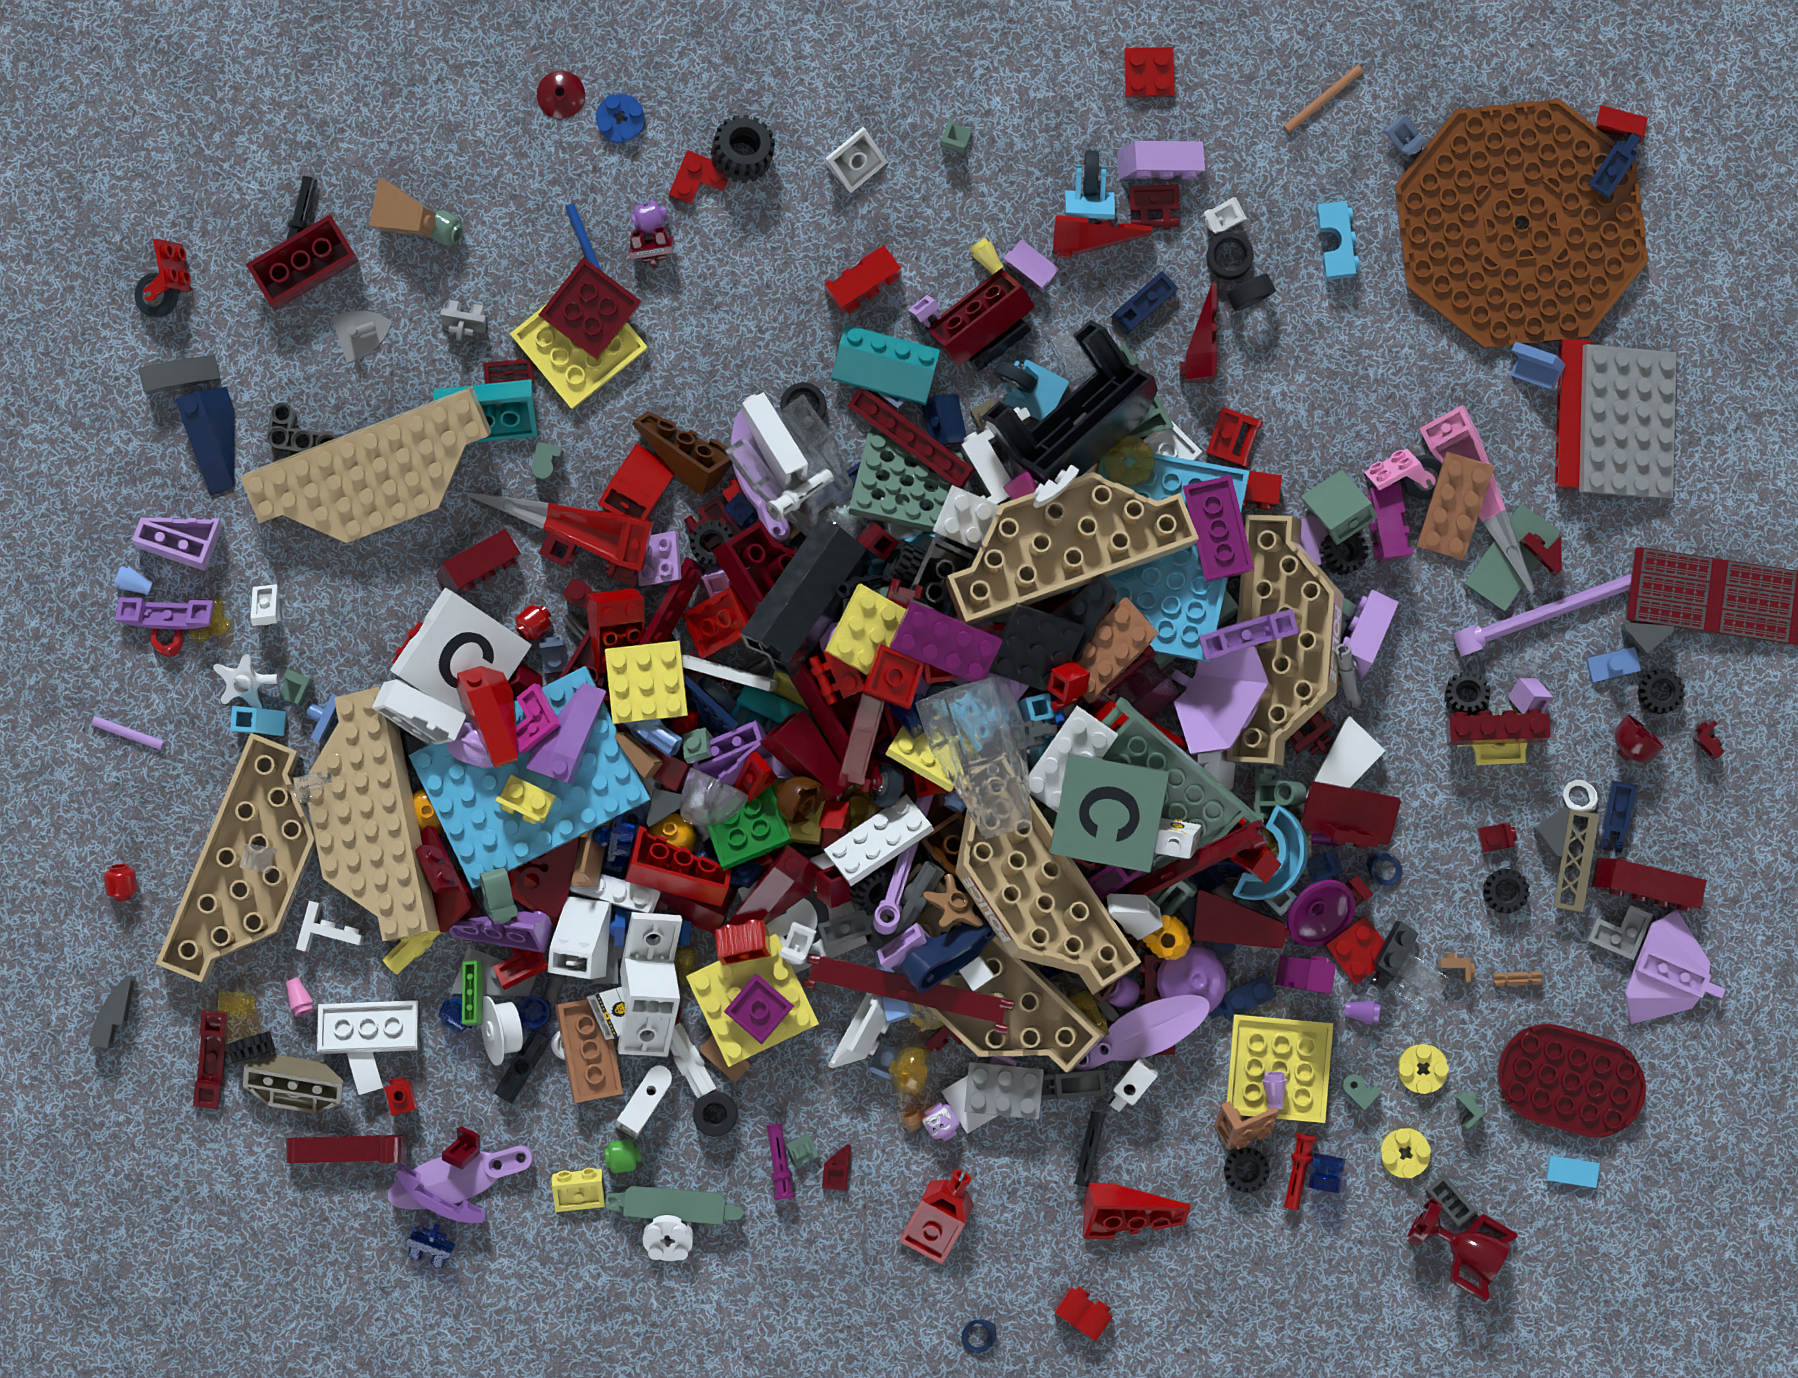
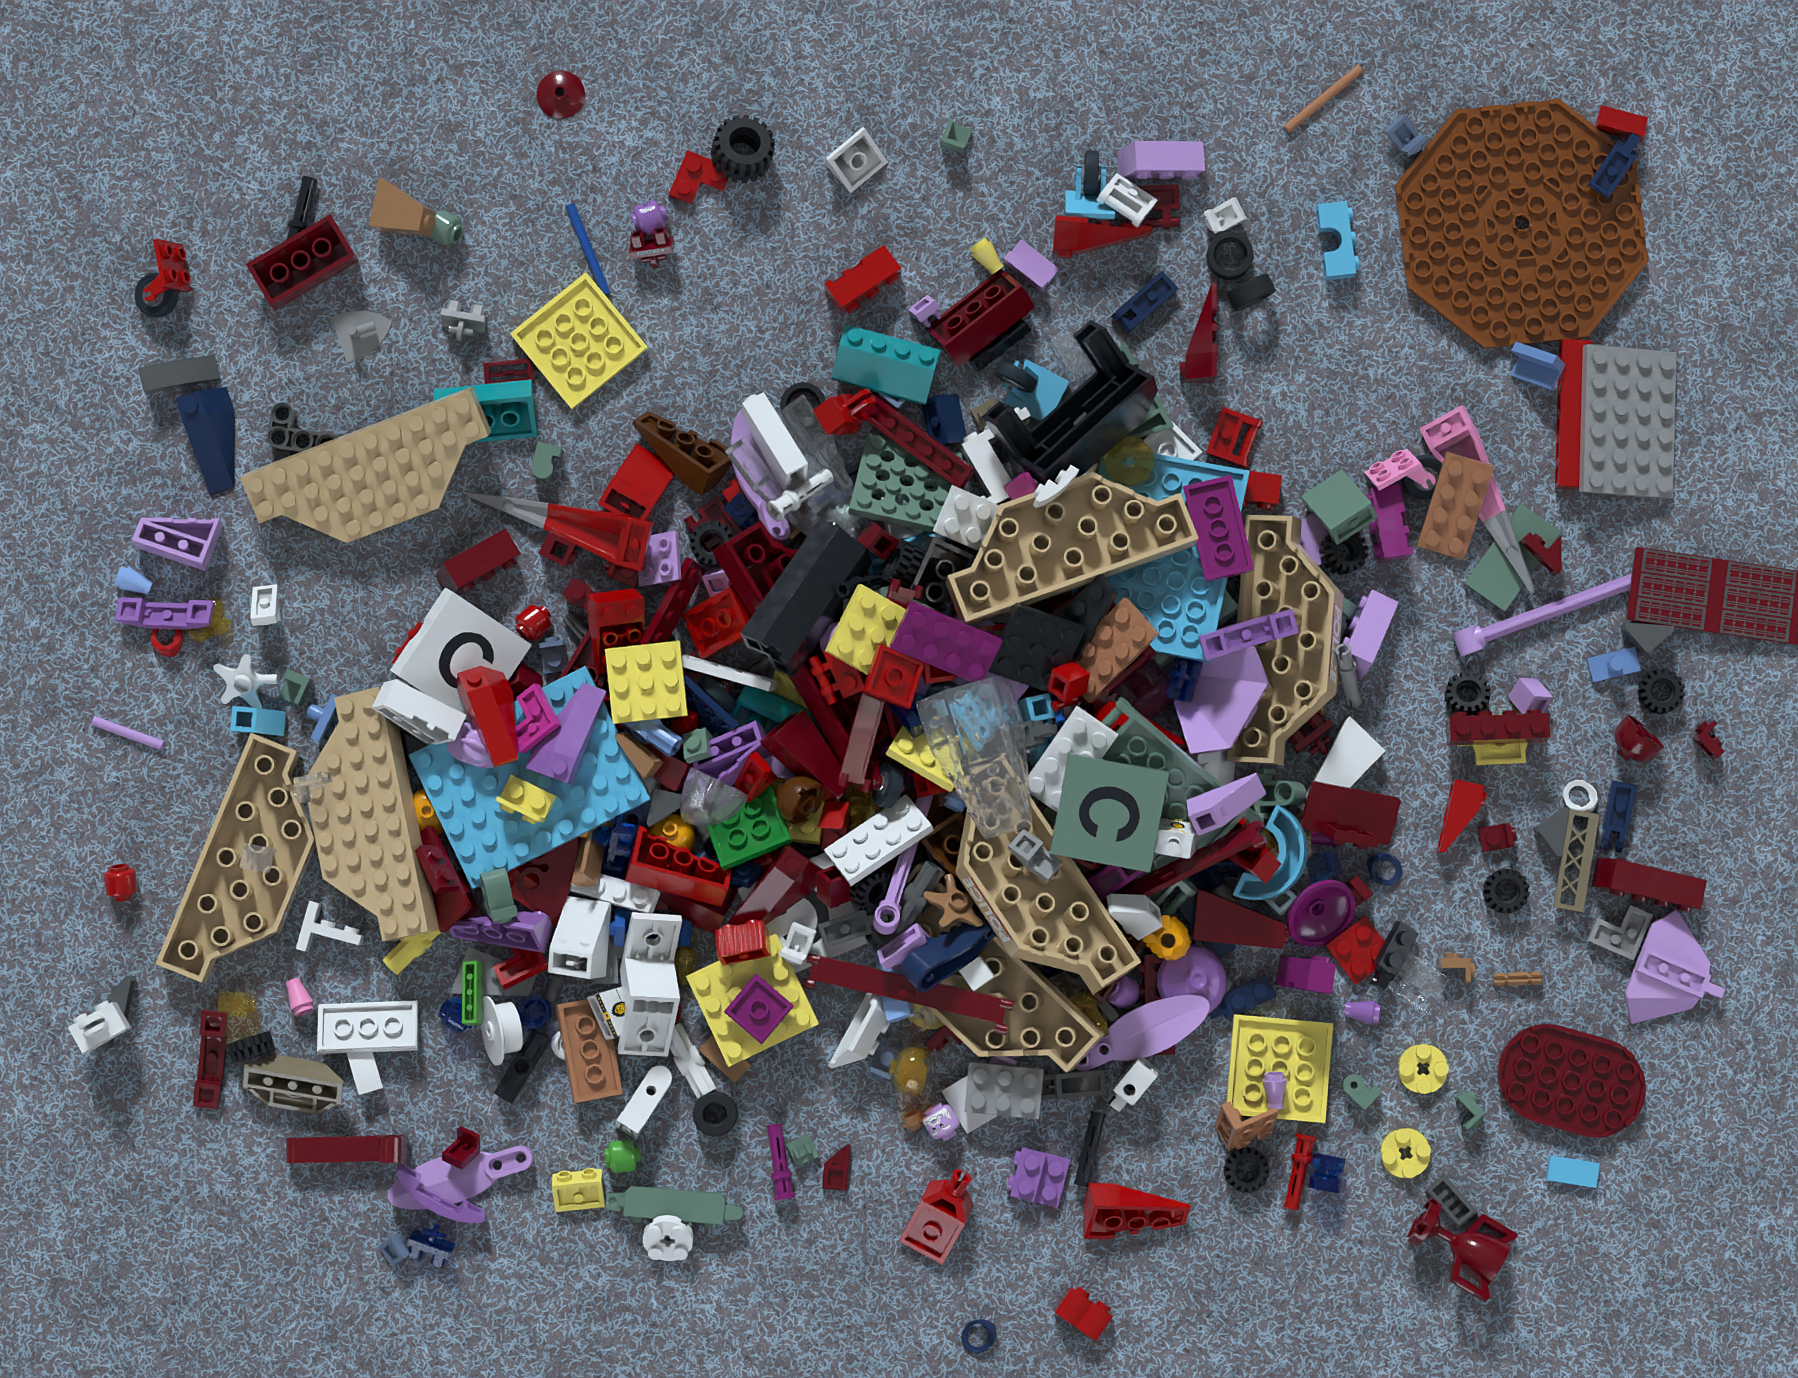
(99, 1026): none -> white brick
(394, 1249): none -> sand blue plate
(400, 1096): red brick -> none
(590, 308): dark red plate -> none
(626, 130): blue plate -> none
(844, 412): none -> red brick
(1033, 856): none -> light grey slope
(1038, 1176): none -> medium lavender plate
(1136, 201): none -> white plate
(1149, 72): red plate -> none
(1184, 679): none -> clear blue hips
(1224, 803): none -> lavender slope
(1461, 807): none -> red slope

